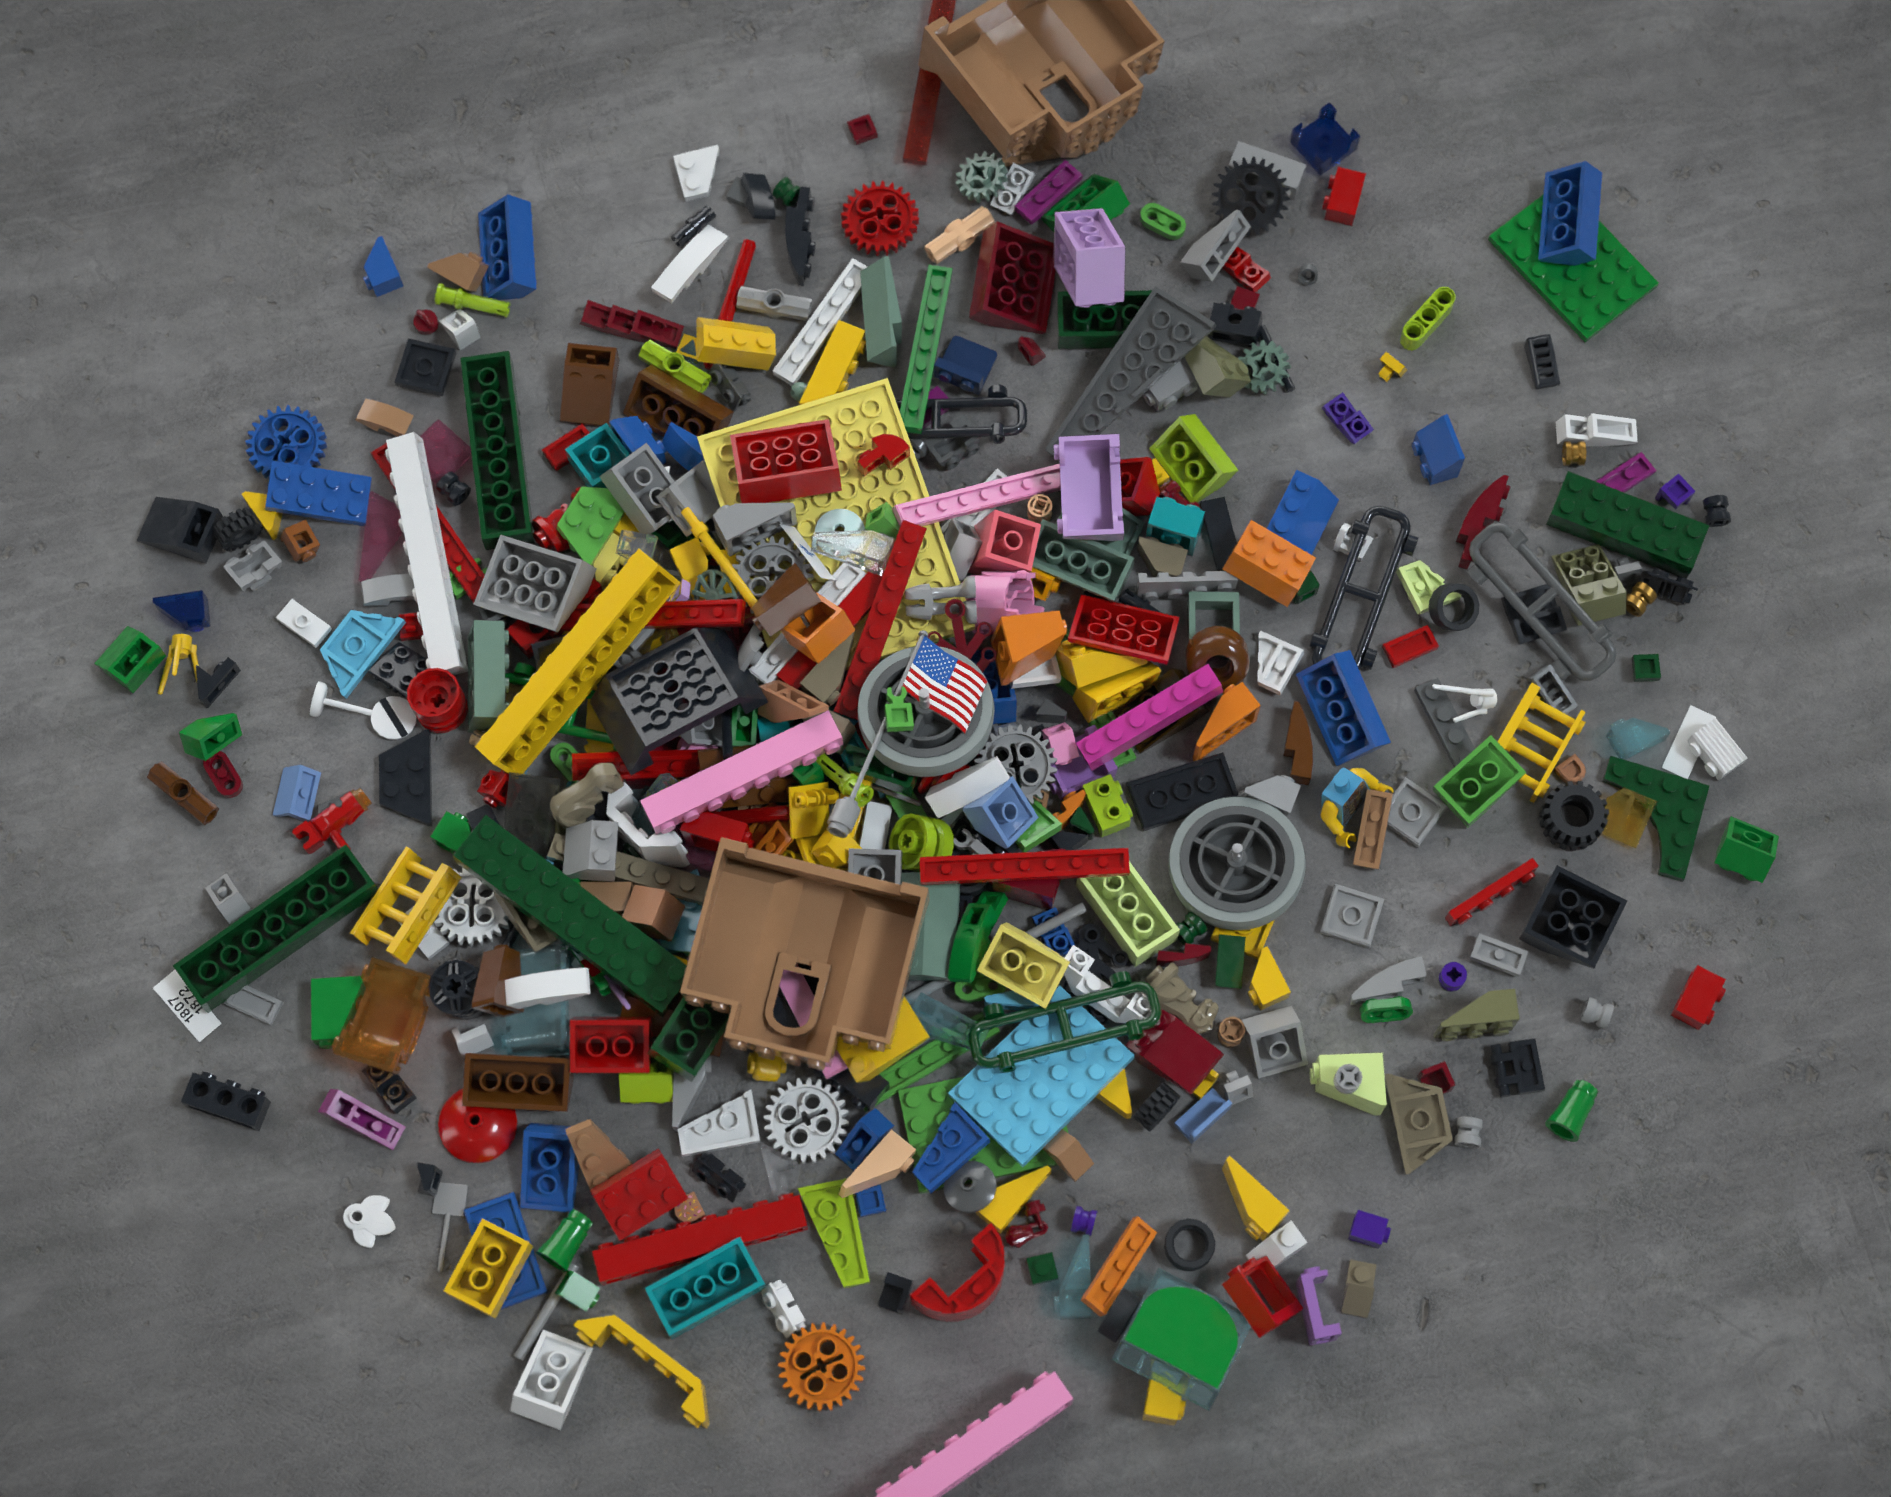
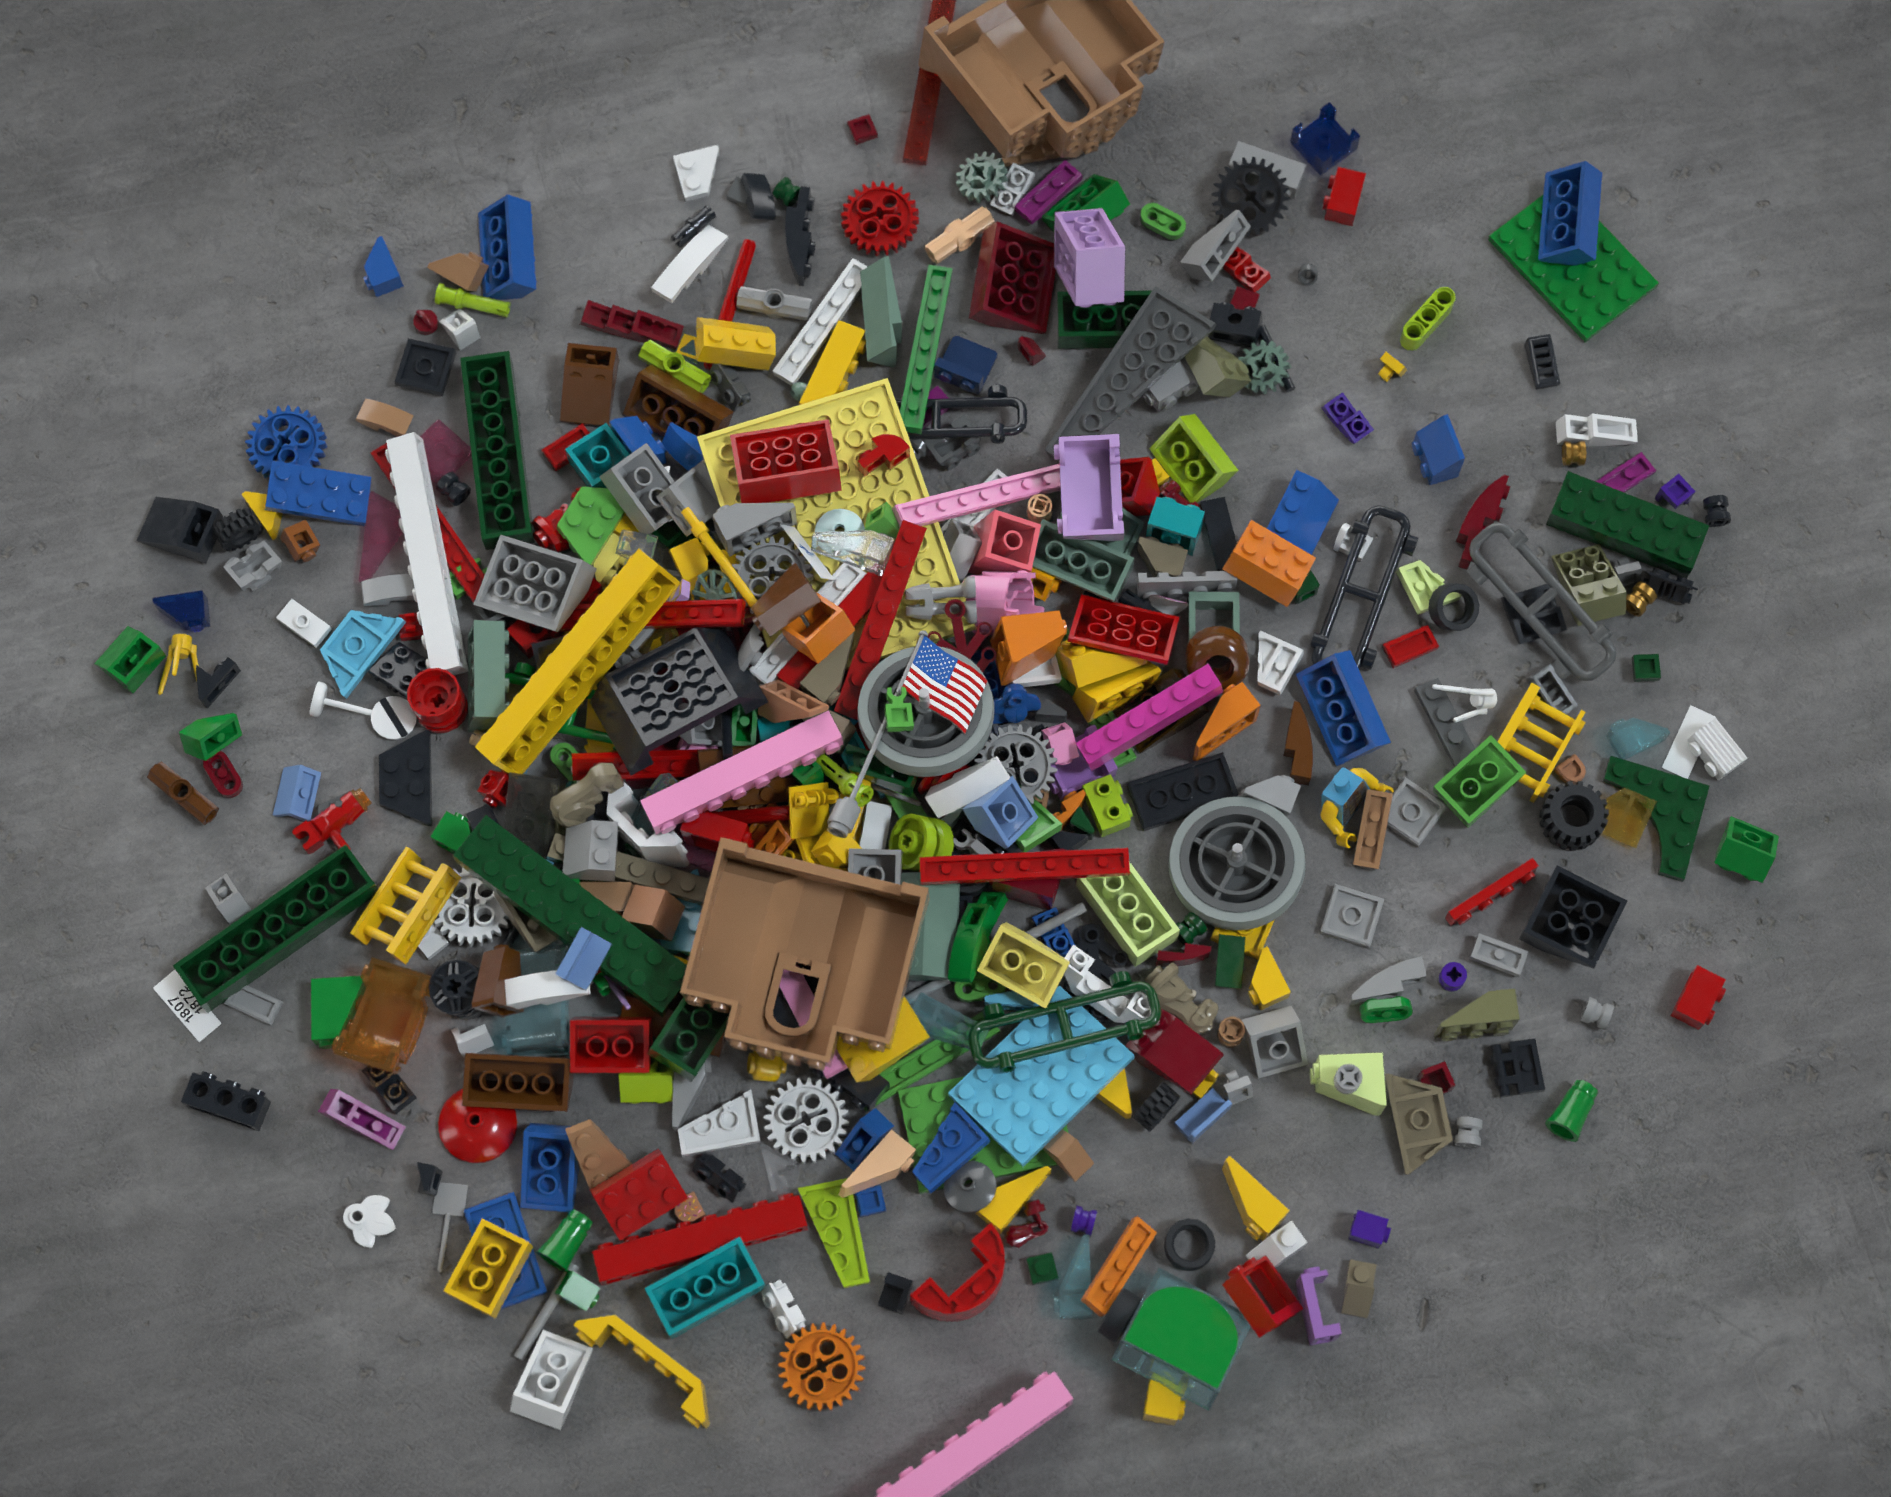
(583, 958): none -> medium blue panel
(1016, 703): none -> blue plate
(1167, 605): none -> white sticker

